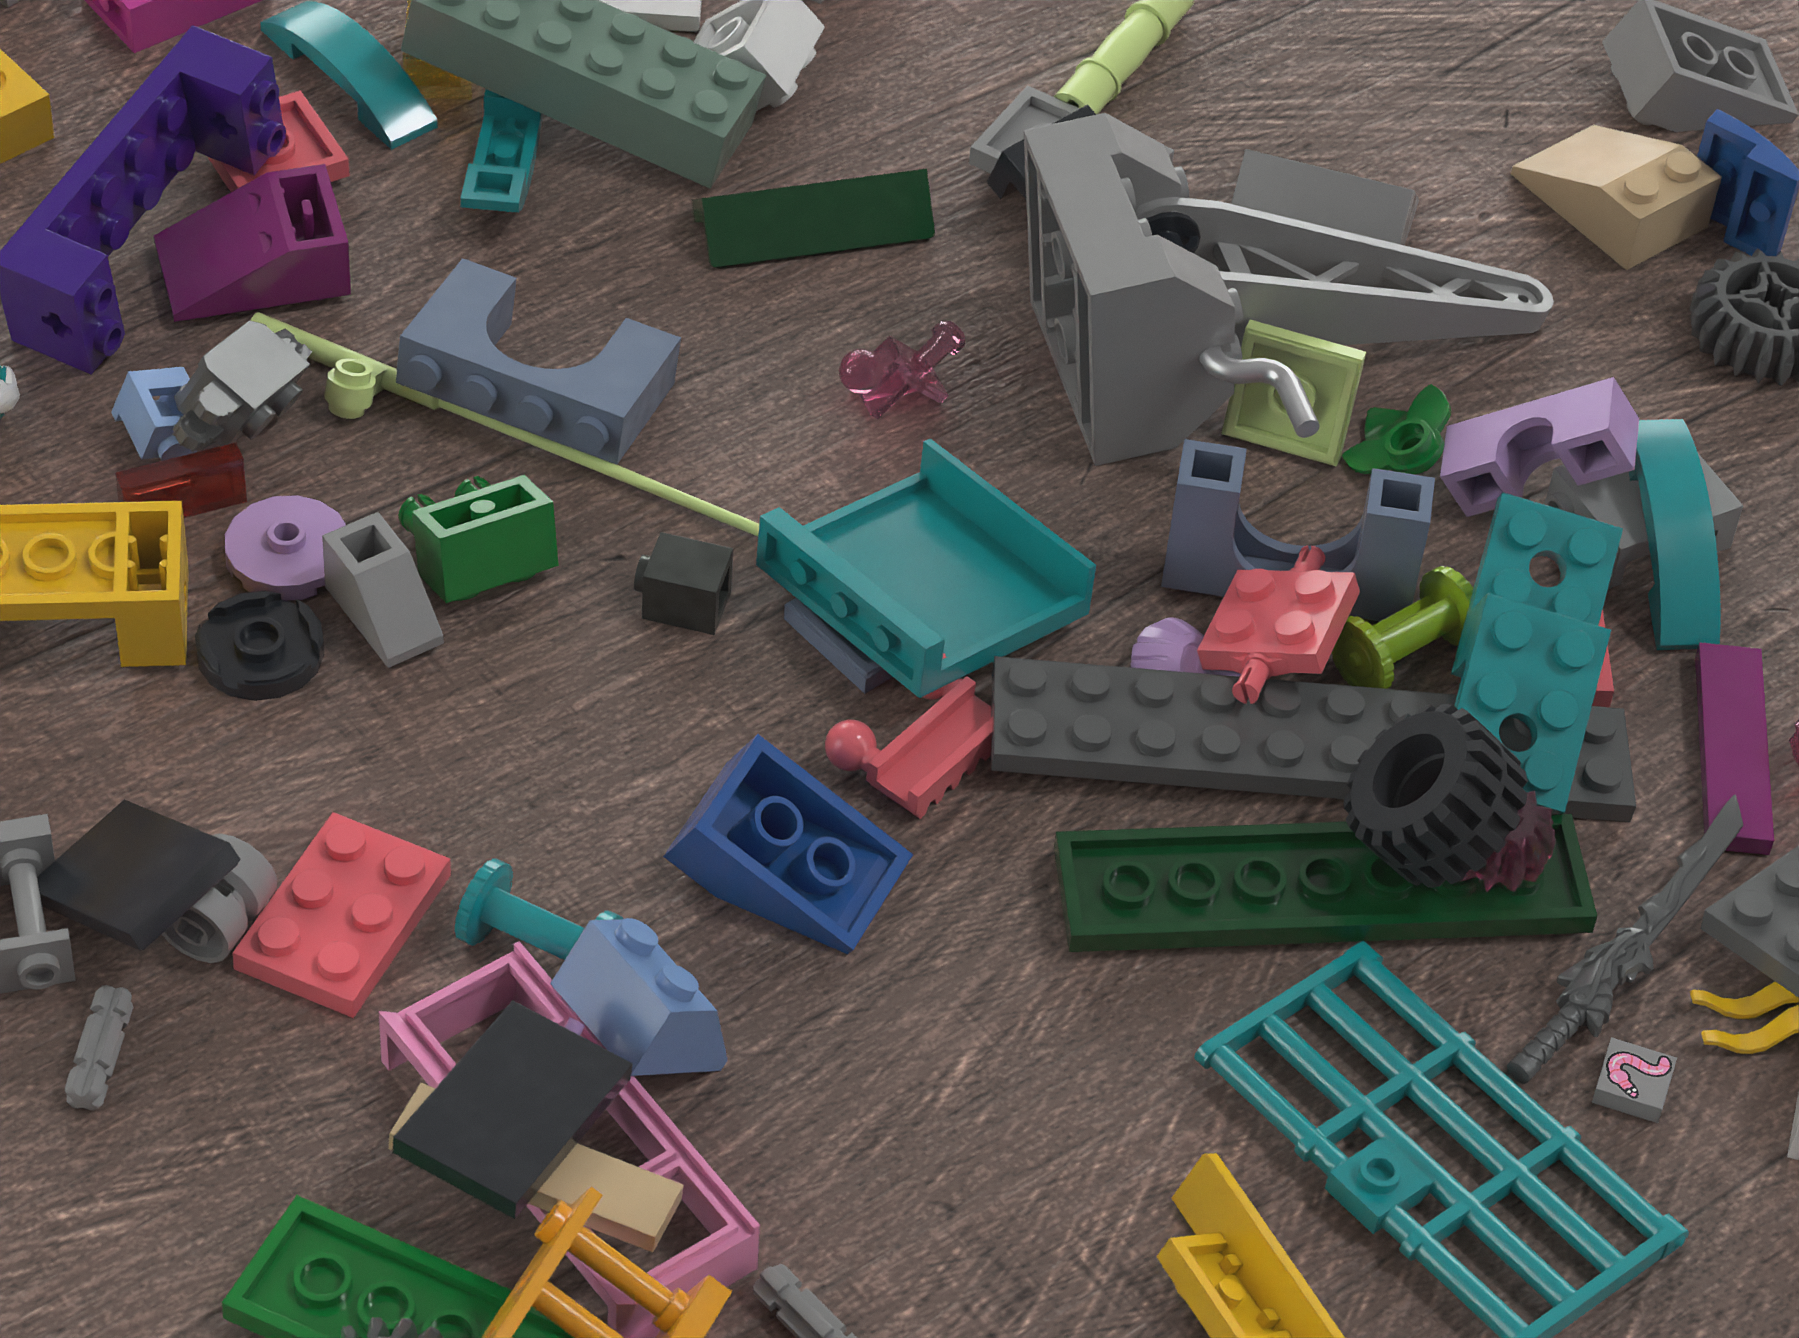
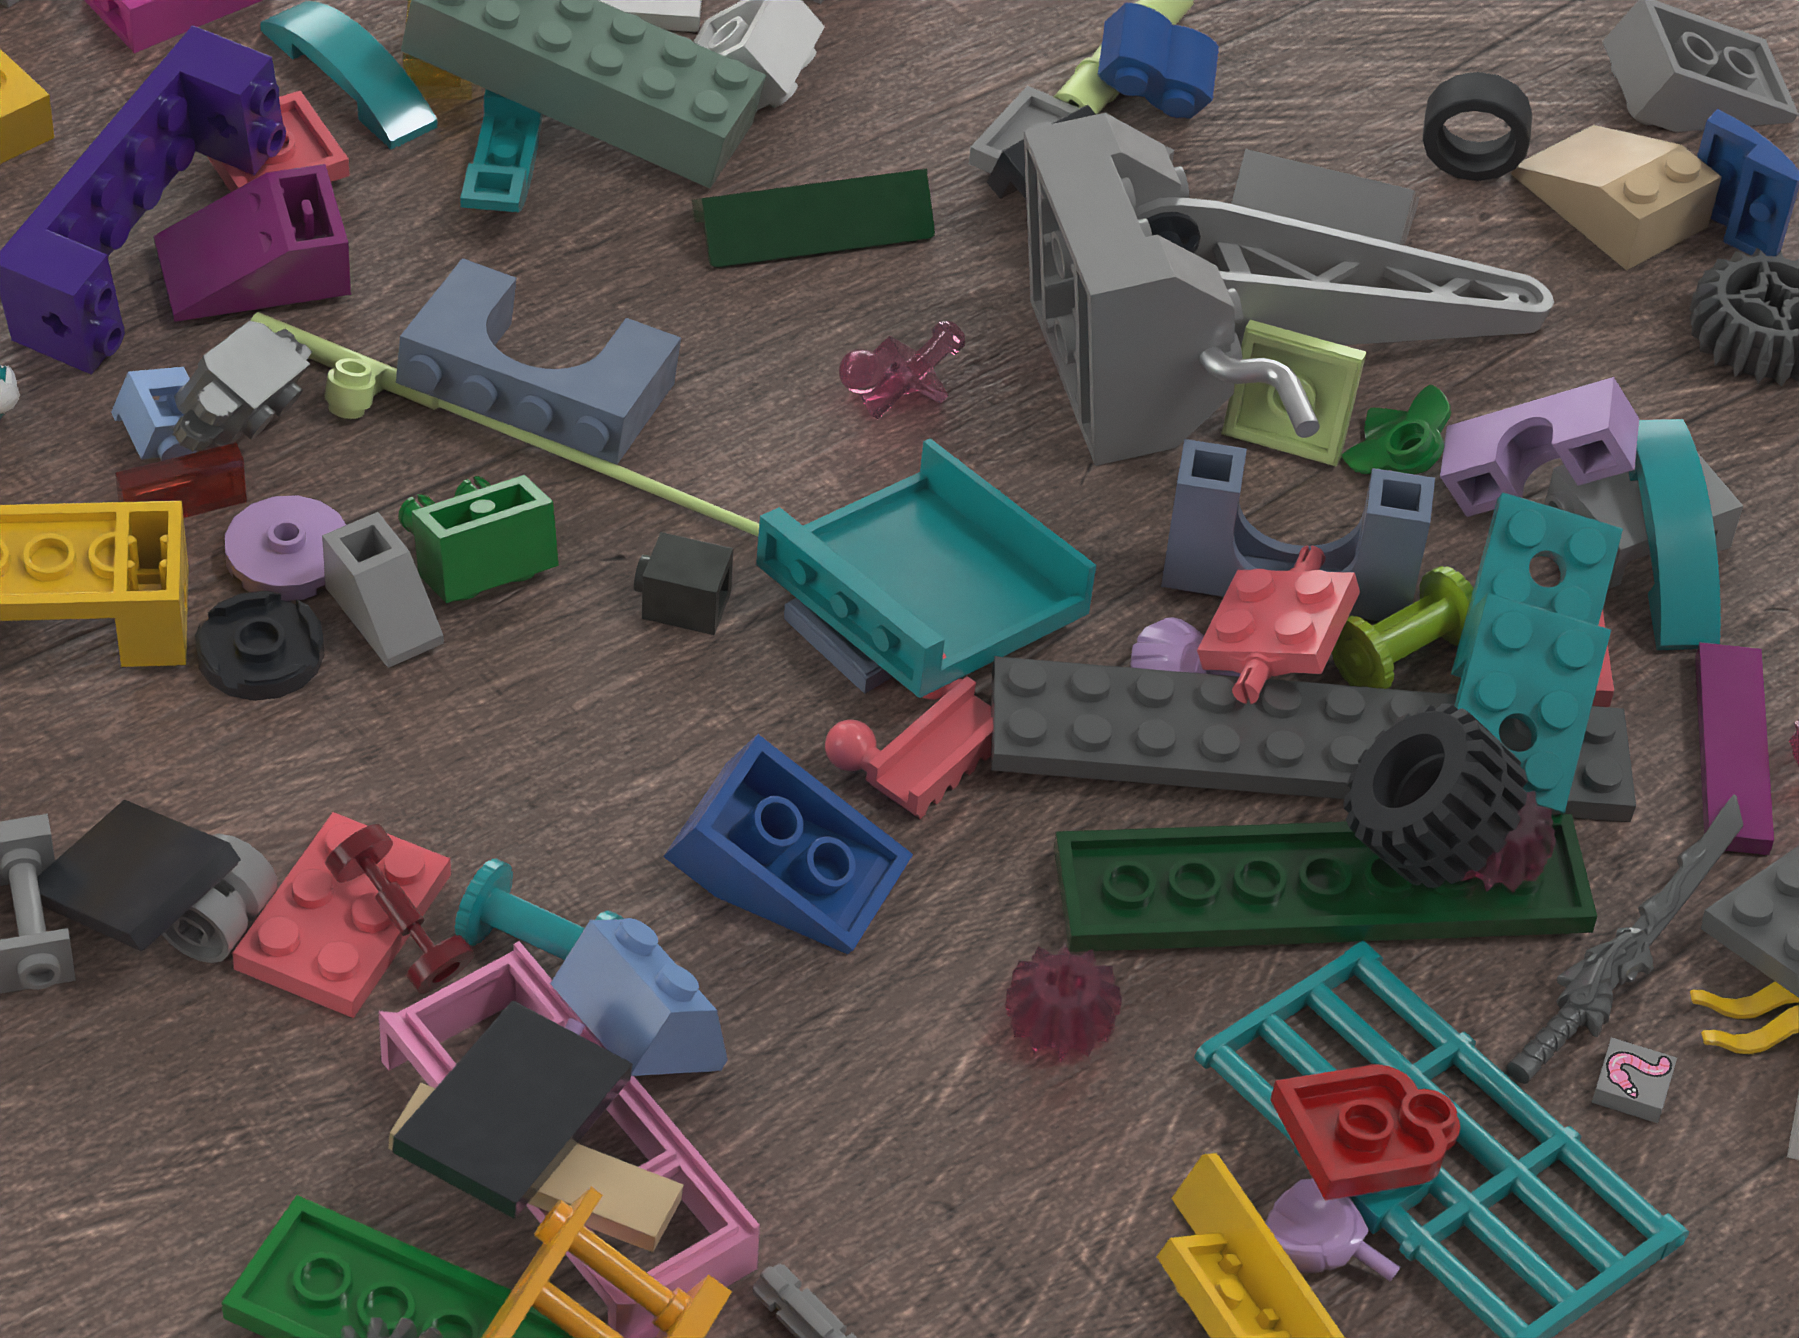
(98, 1048): light grey axle -> none
(360, 855): none -> dark red wheel
(1063, 1001): none -> clear pink gear
(1158, 60): none -> blue brick
(1323, 1232): none -> lavender piece
(1366, 1128): none -> red plate
(1483, 94): none -> black tyre

